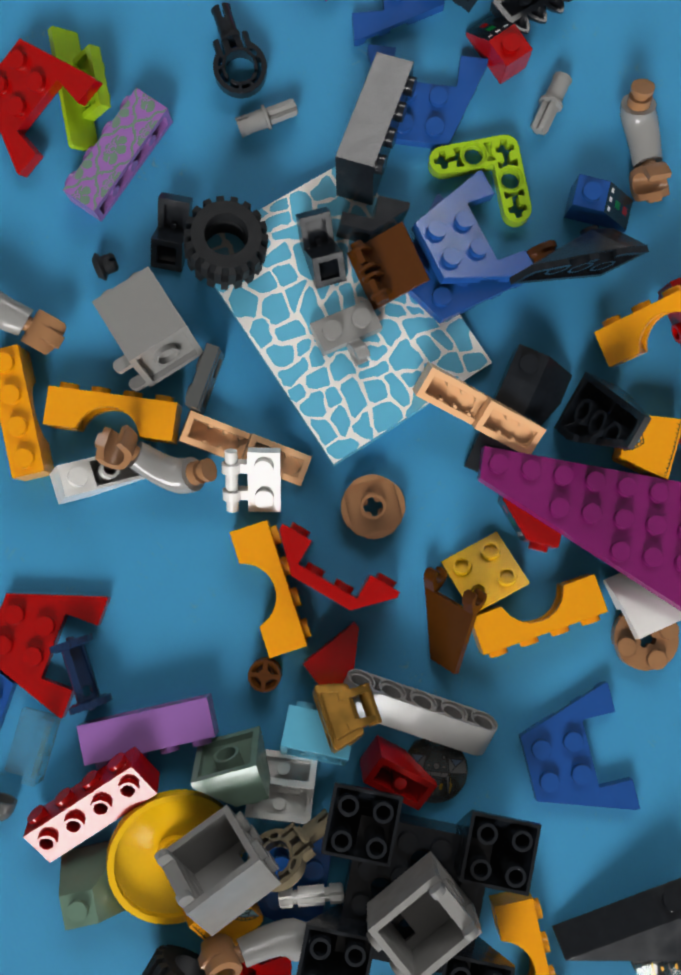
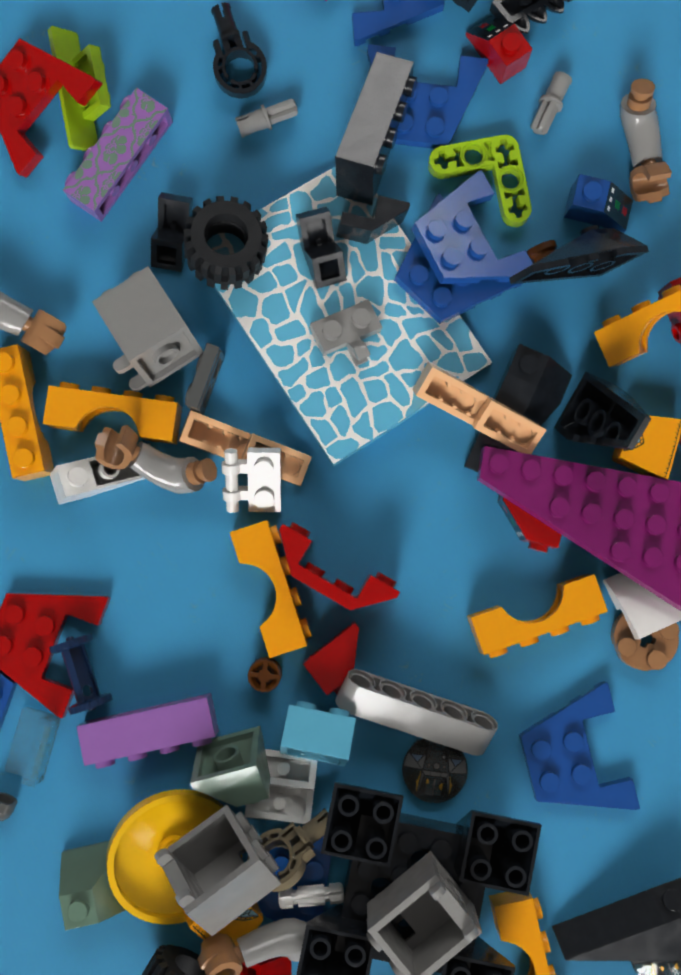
(91, 804): red brick -> none
(104, 265): black piece -> none
(340, 714): pearl gold piece -> none
(382, 491): medium nougat plate -> none
(387, 265): reddish brown hinge -> none
(396, 771): red slope -> none
(449, 621): reddish brown flag -> none
(487, 567): yellow hinge -> none

